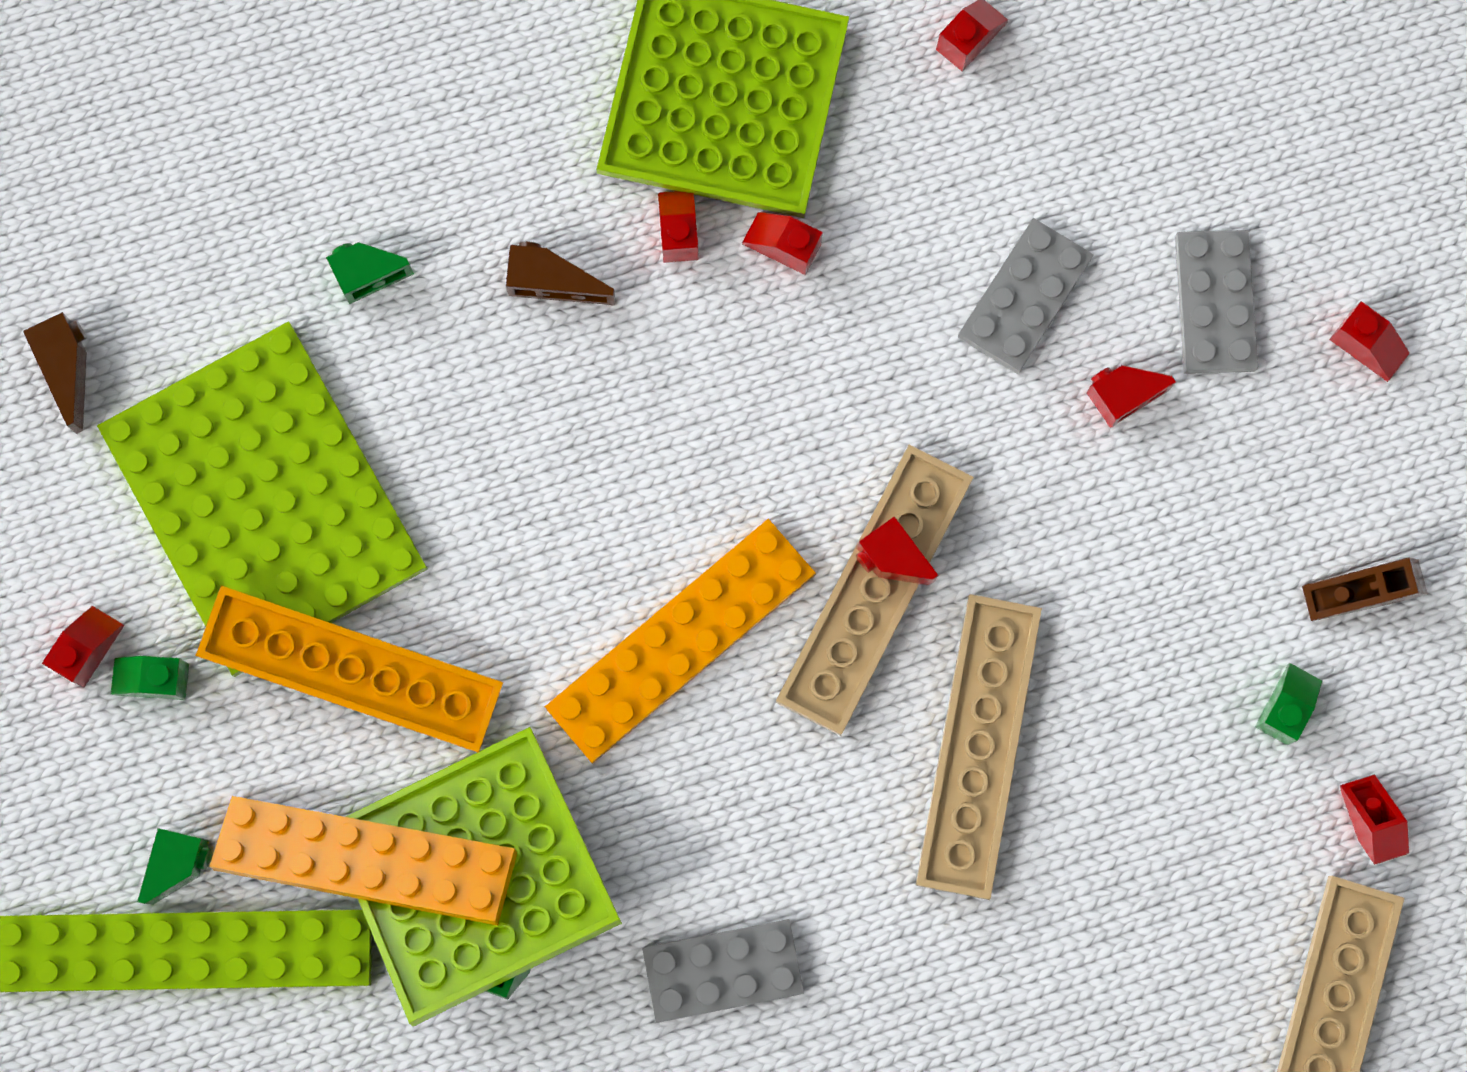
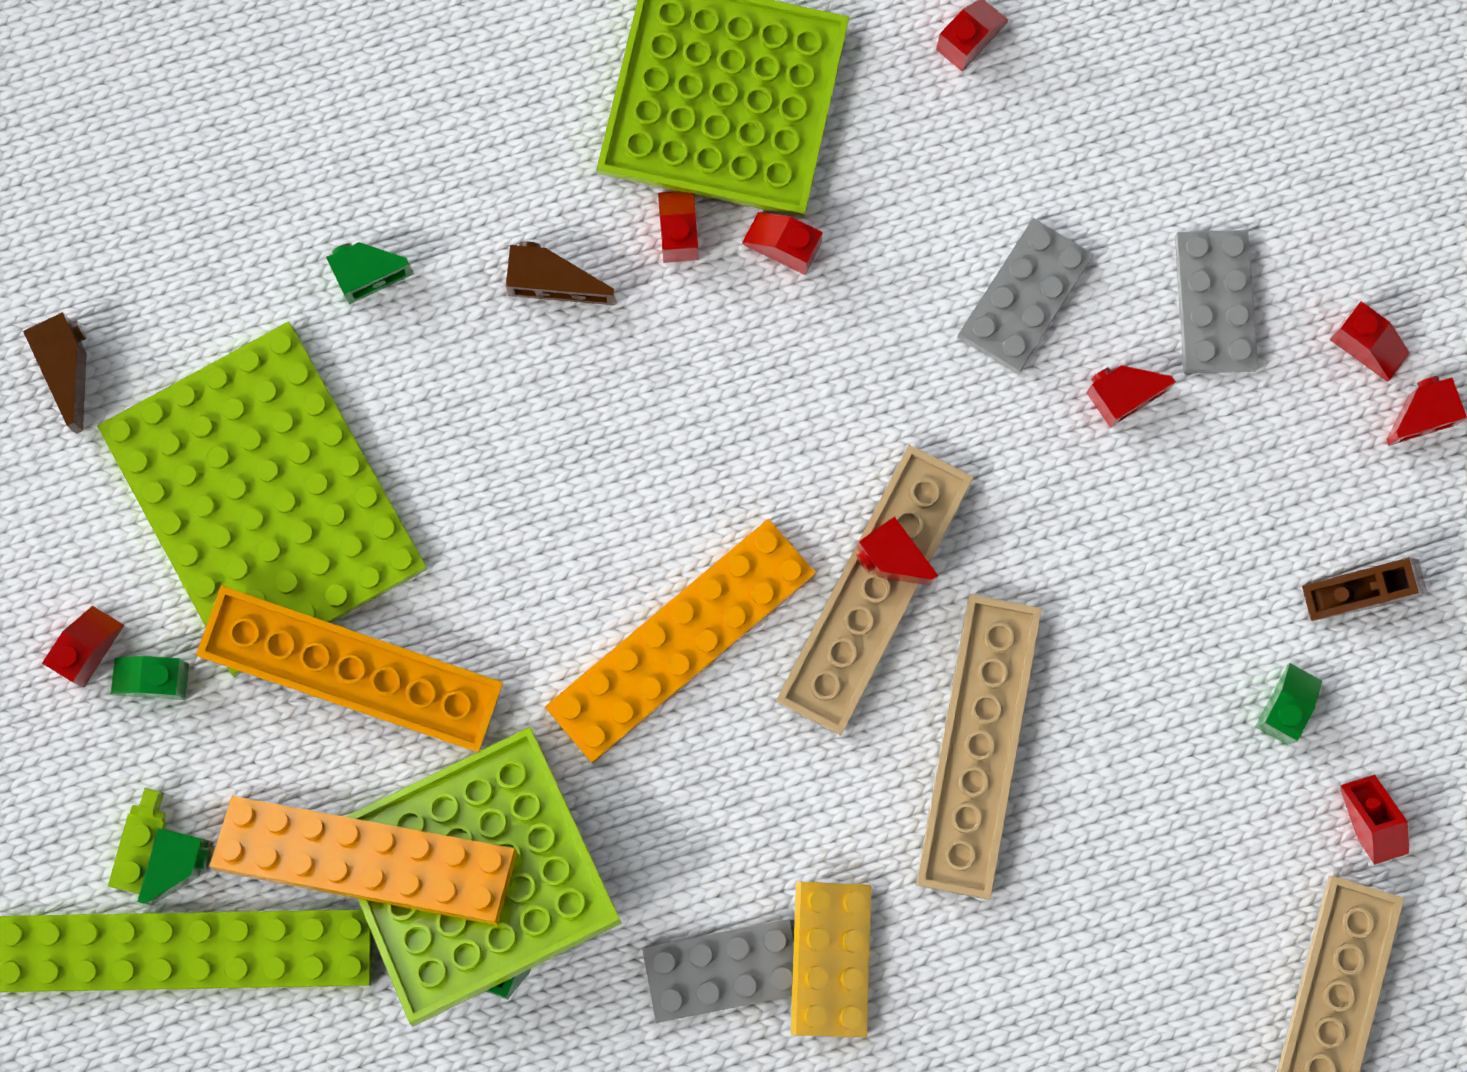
(137, 842): none -> lime hinge
(831, 959): none -> yellow plate
(1428, 410): none -> red slope

